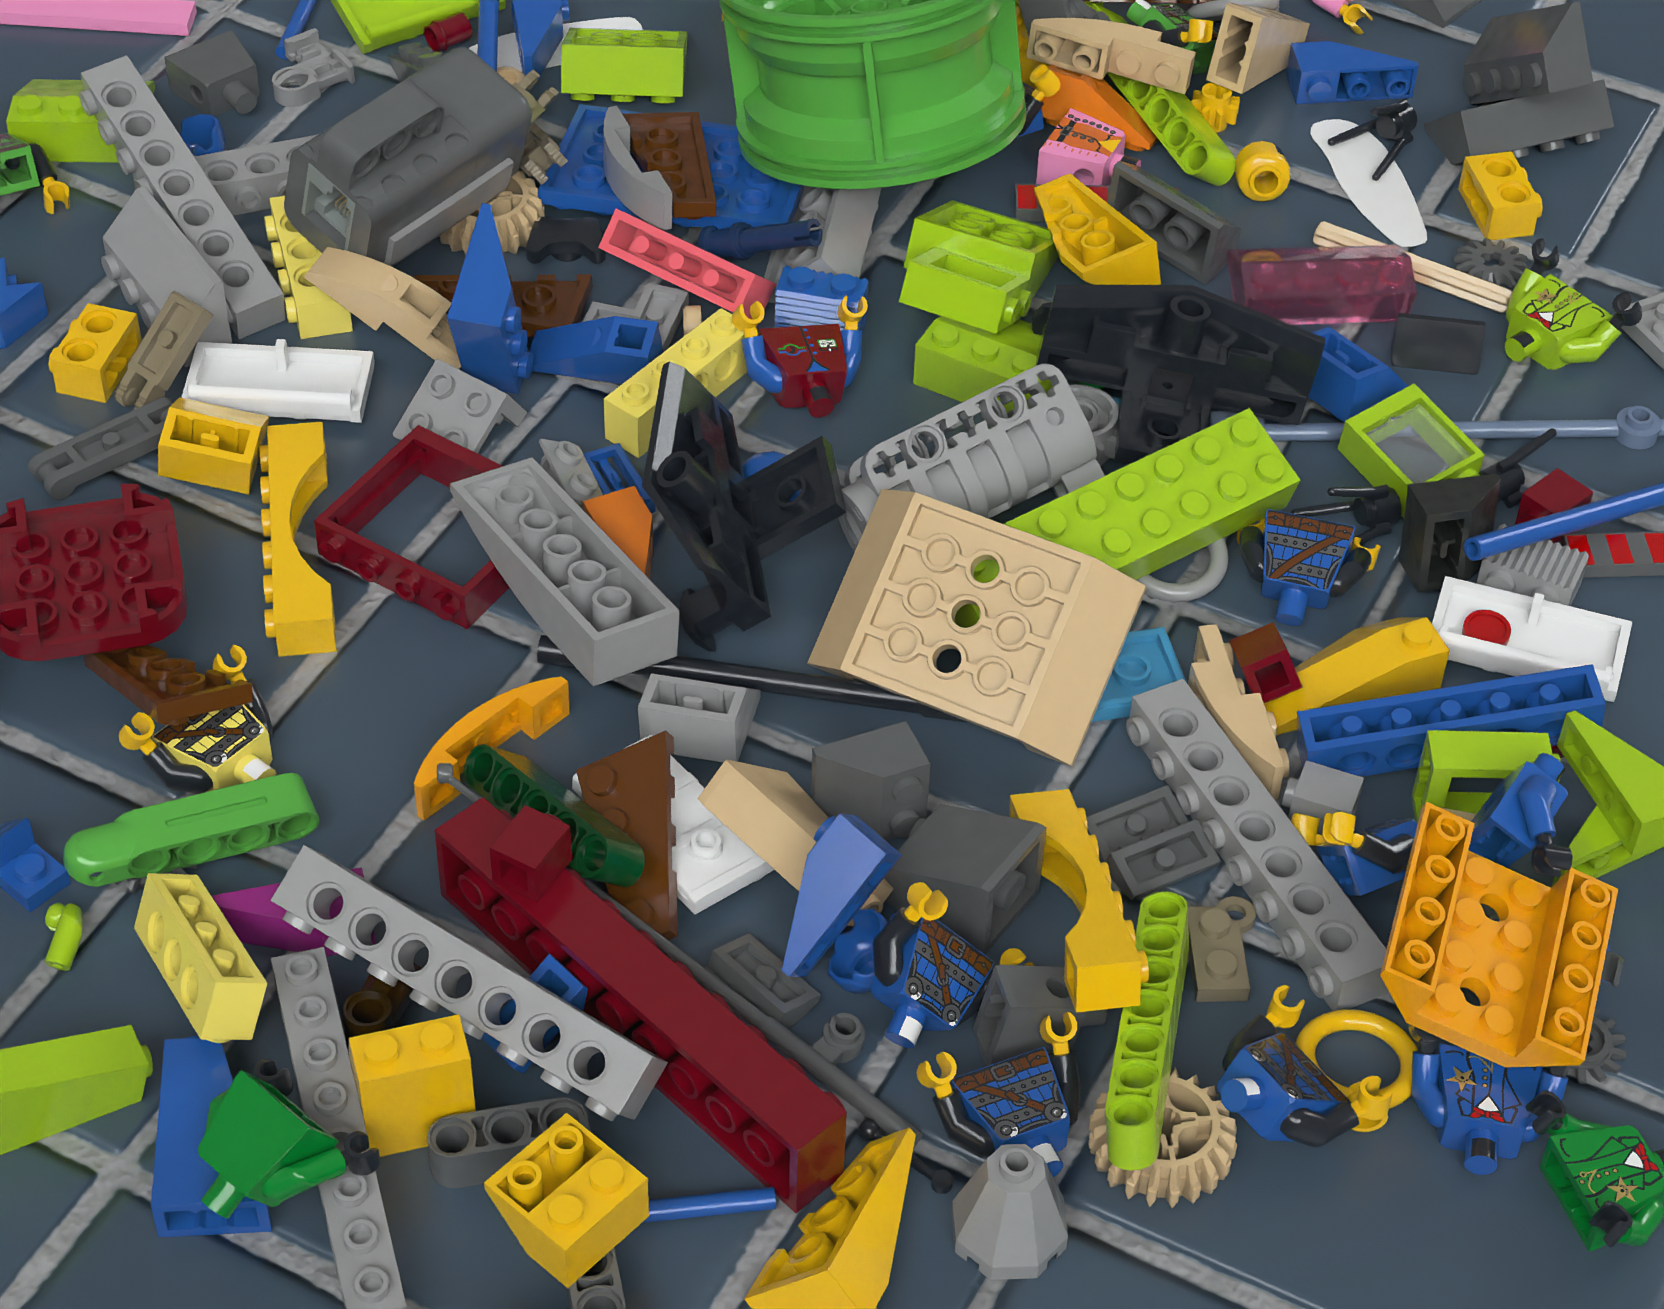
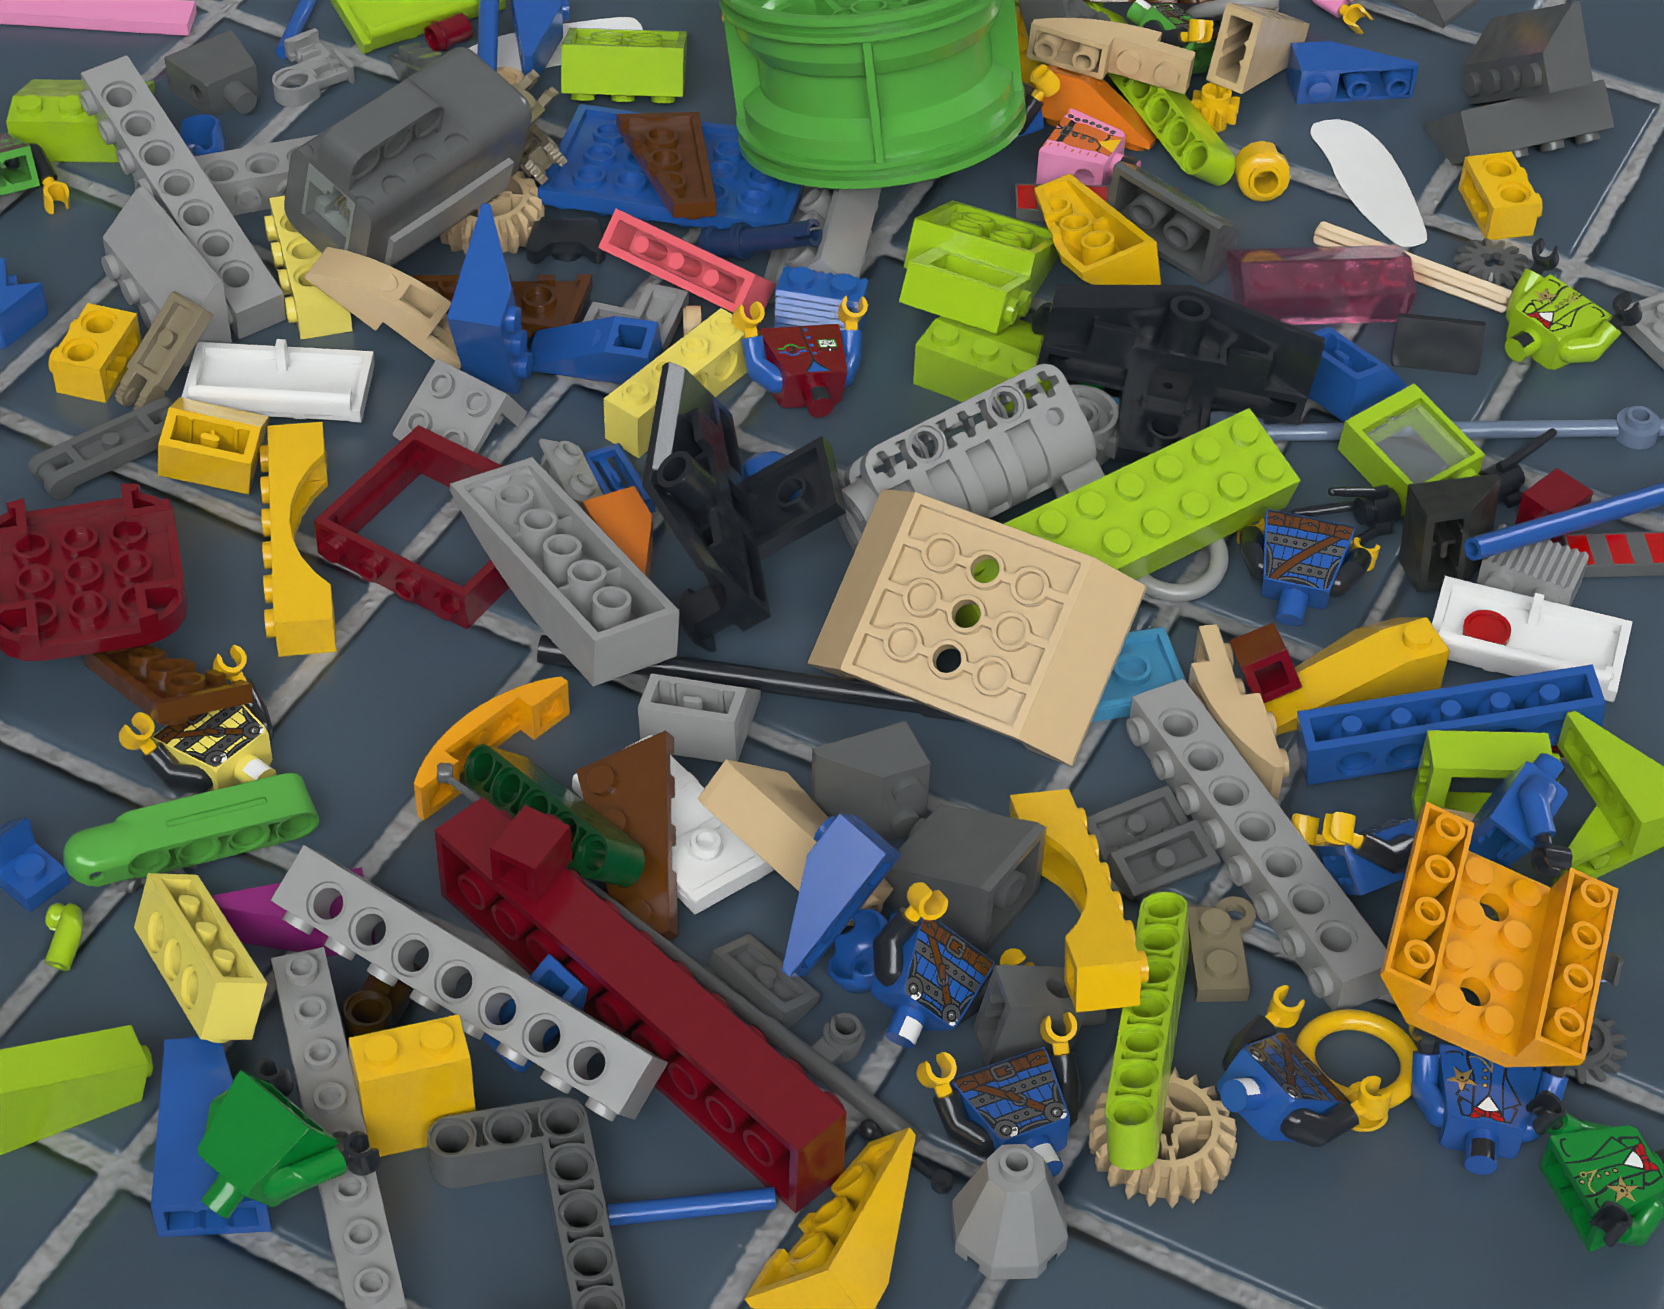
(569, 1199): yellow slope -> none
(640, 192): light grey slope -> none
(1322, 792): light grey brick -> none
(1393, 123): black plant -> none

